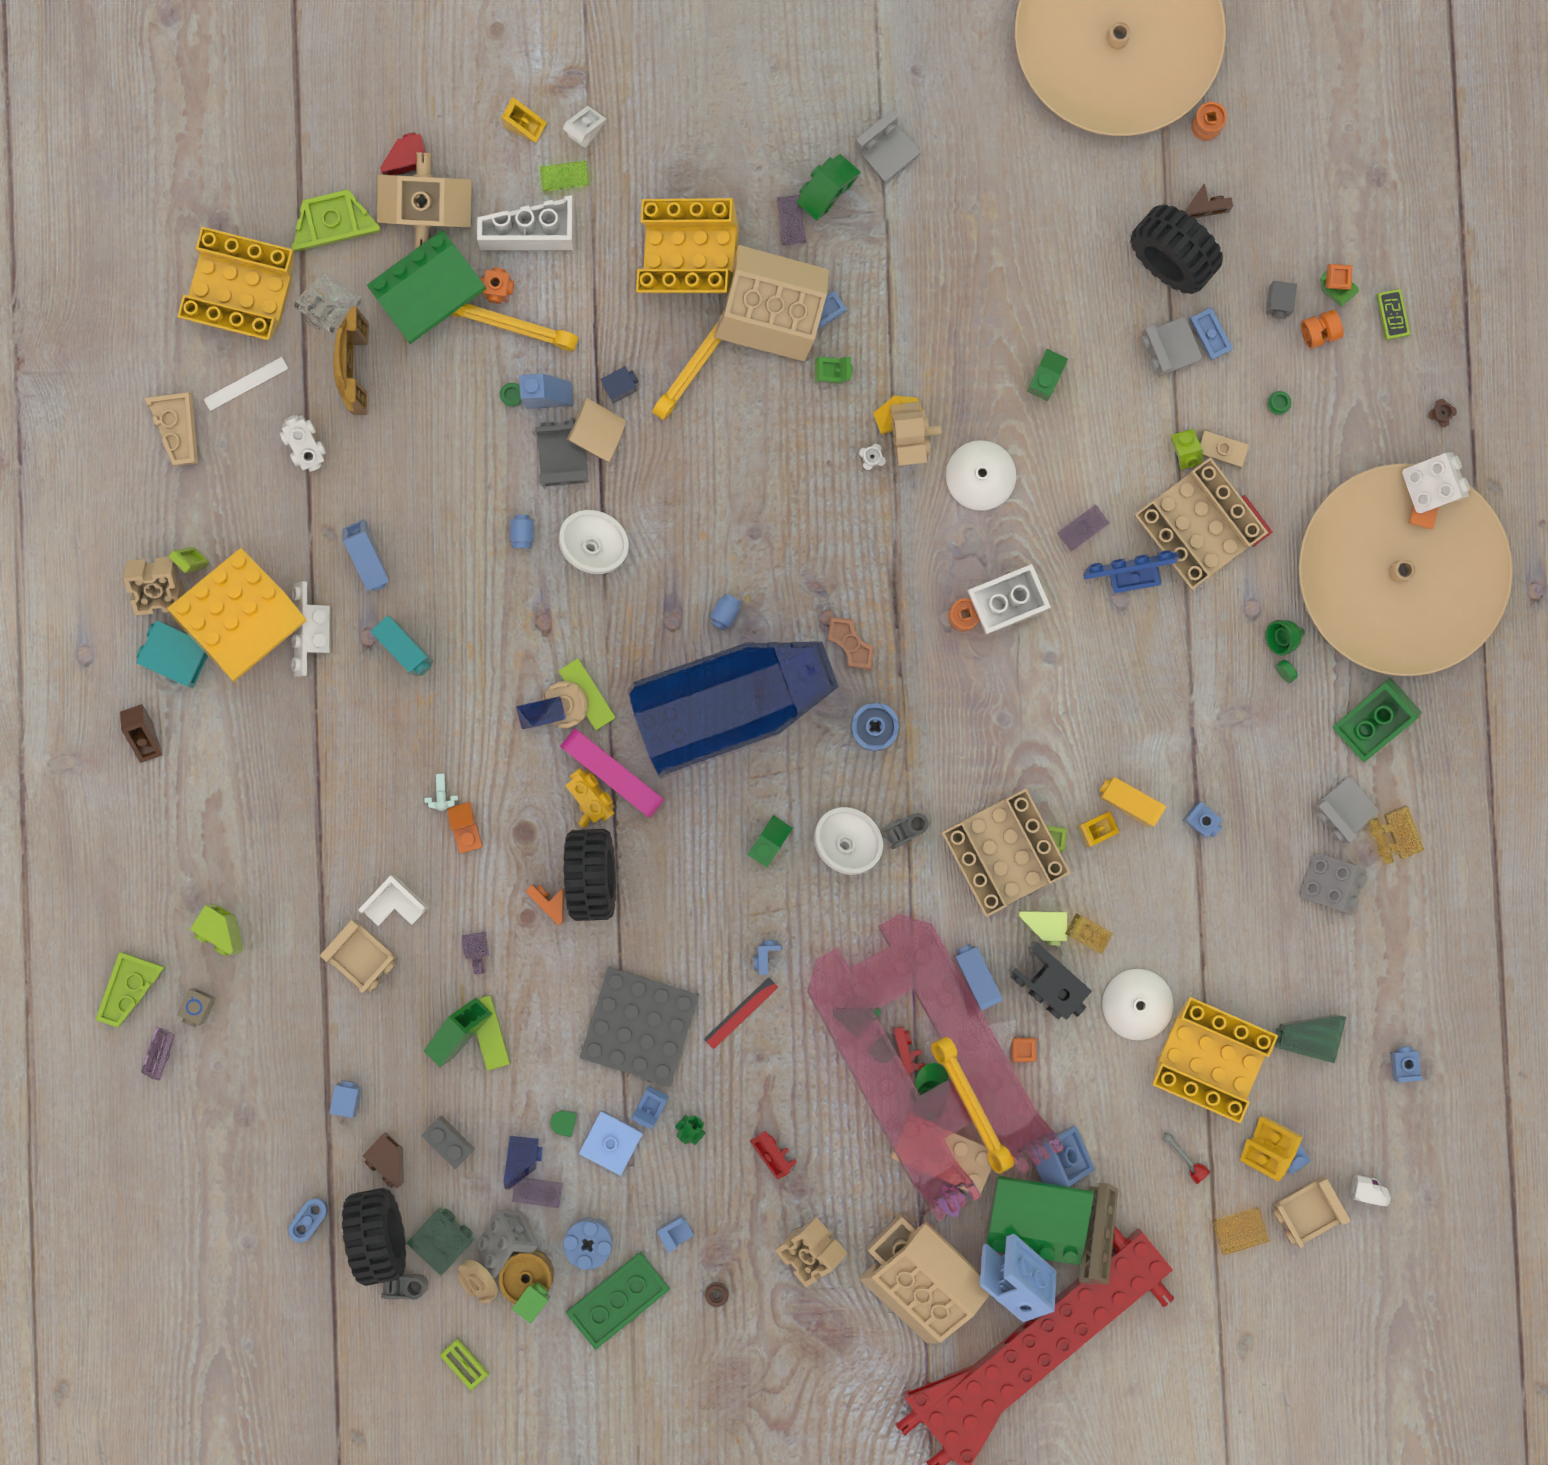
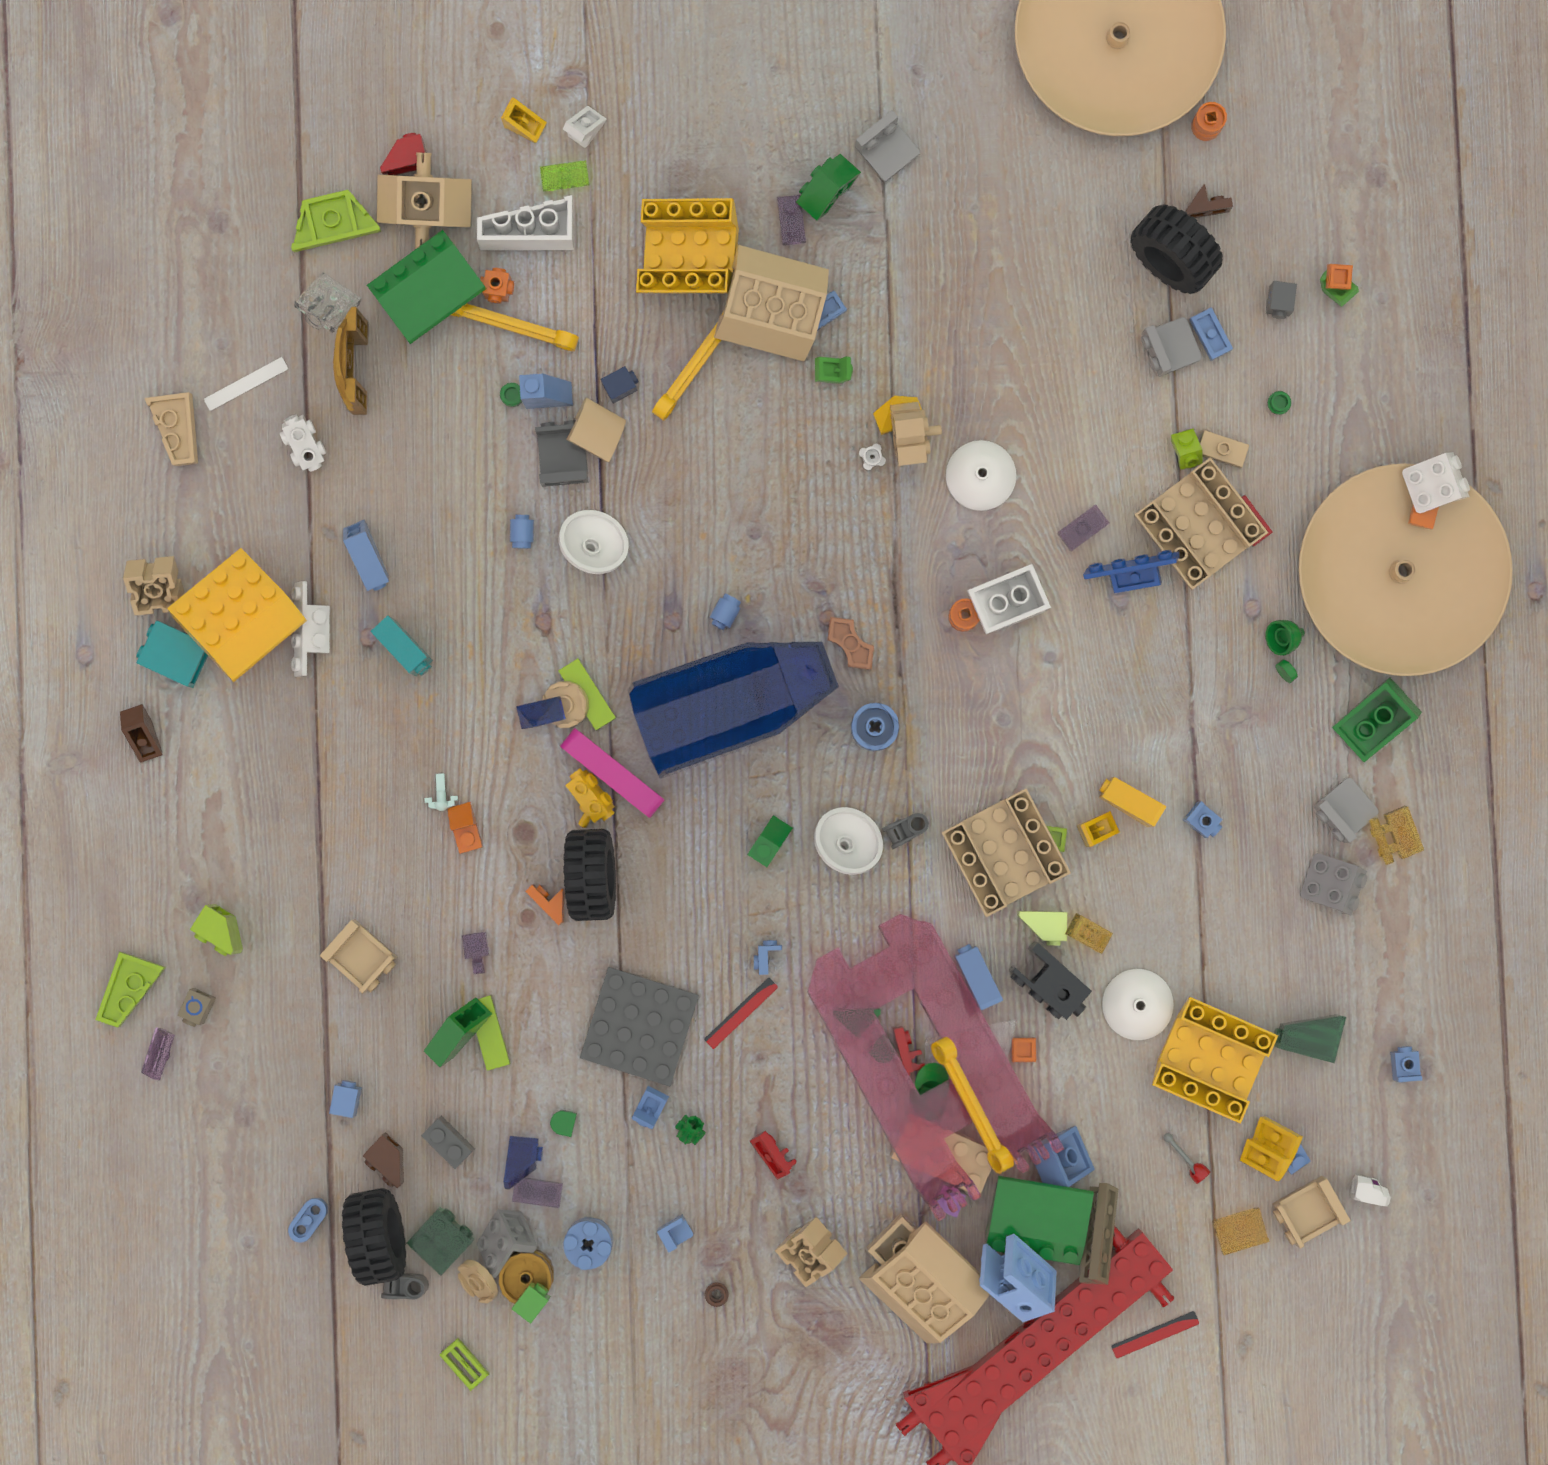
(189, 559): lime tile -> none
(238, 284): yellow slope -> none
(393, 896): white panel -> none
(610, 1143): light blue plate -> none
(617, 1300): green tile -> none
(1047, 375): green slope -> none
(1155, 1334): none -> red sticker
(1325, 328): orange wheel -> none
(1393, 314): tile -> none
(1449, 410): reddish brown plate -> none

